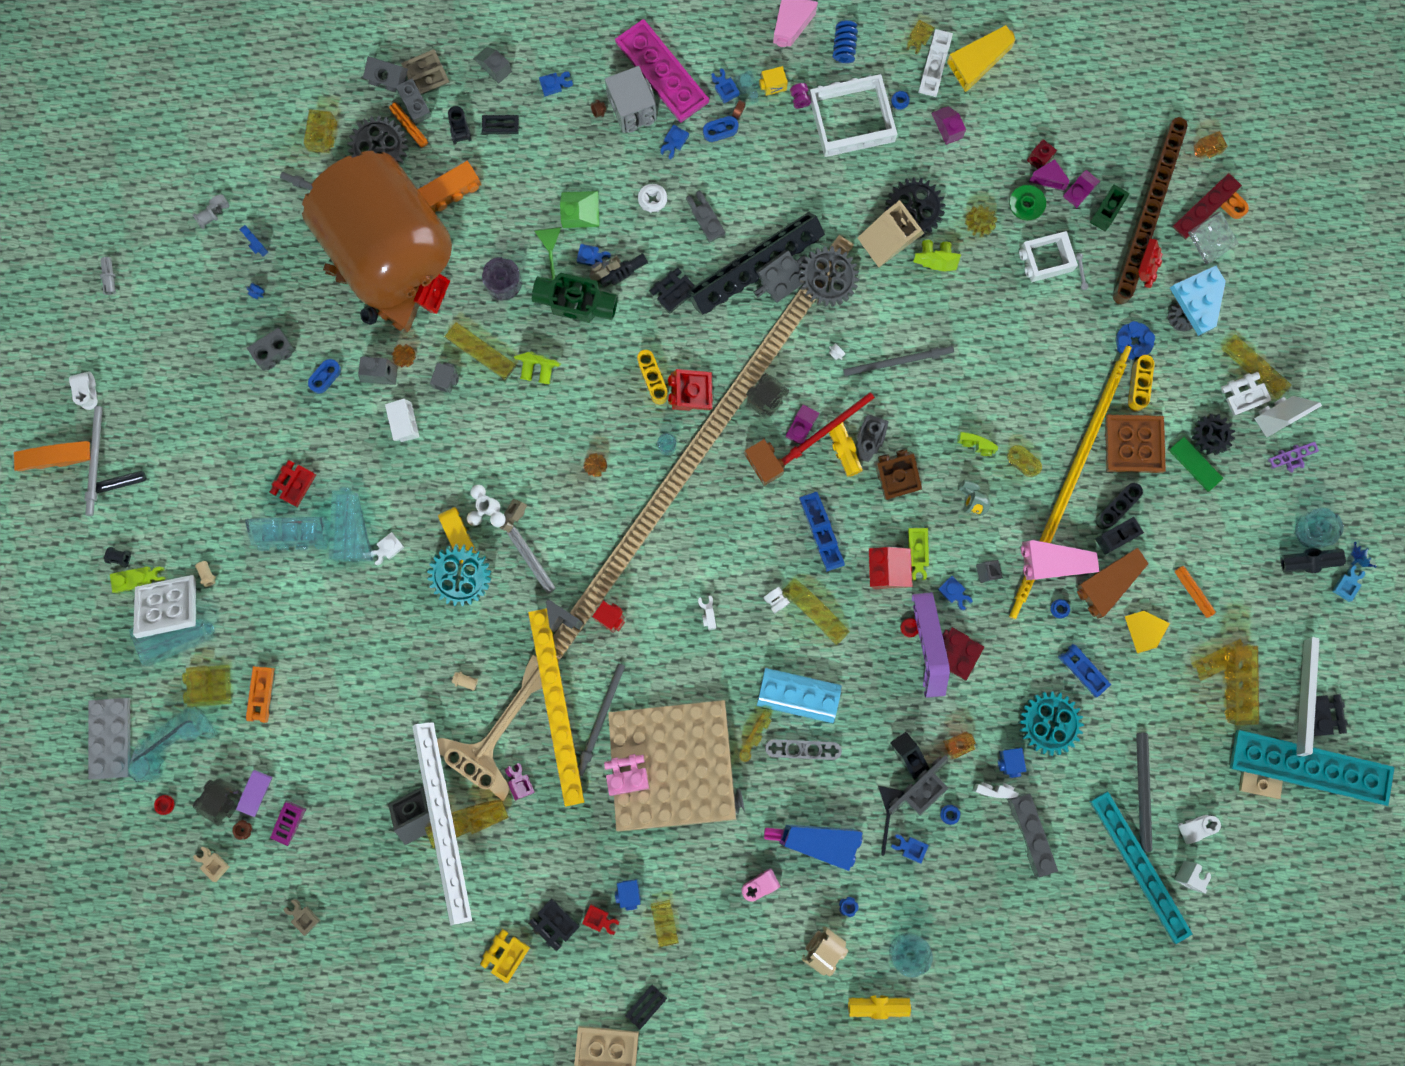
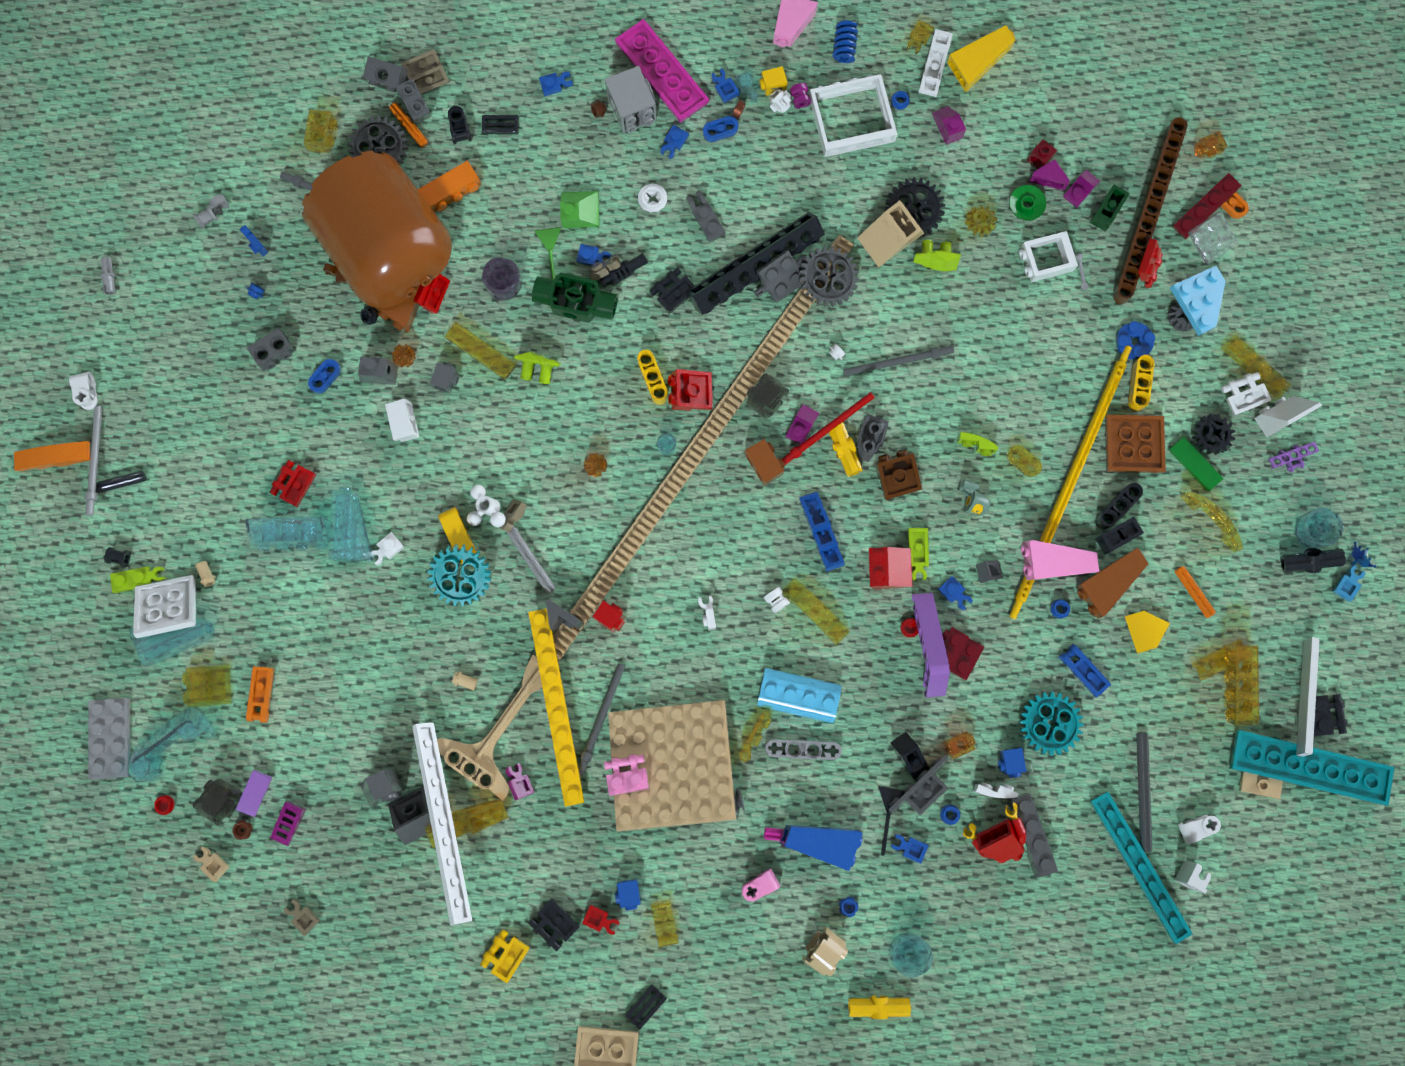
(382, 787): none -> dark grey wedge
(494, 64): dark grey slope -> none
(780, 101): none -> white gear
(1002, 840): none -> red torso
(1231, 537): none -> clear yellow slope

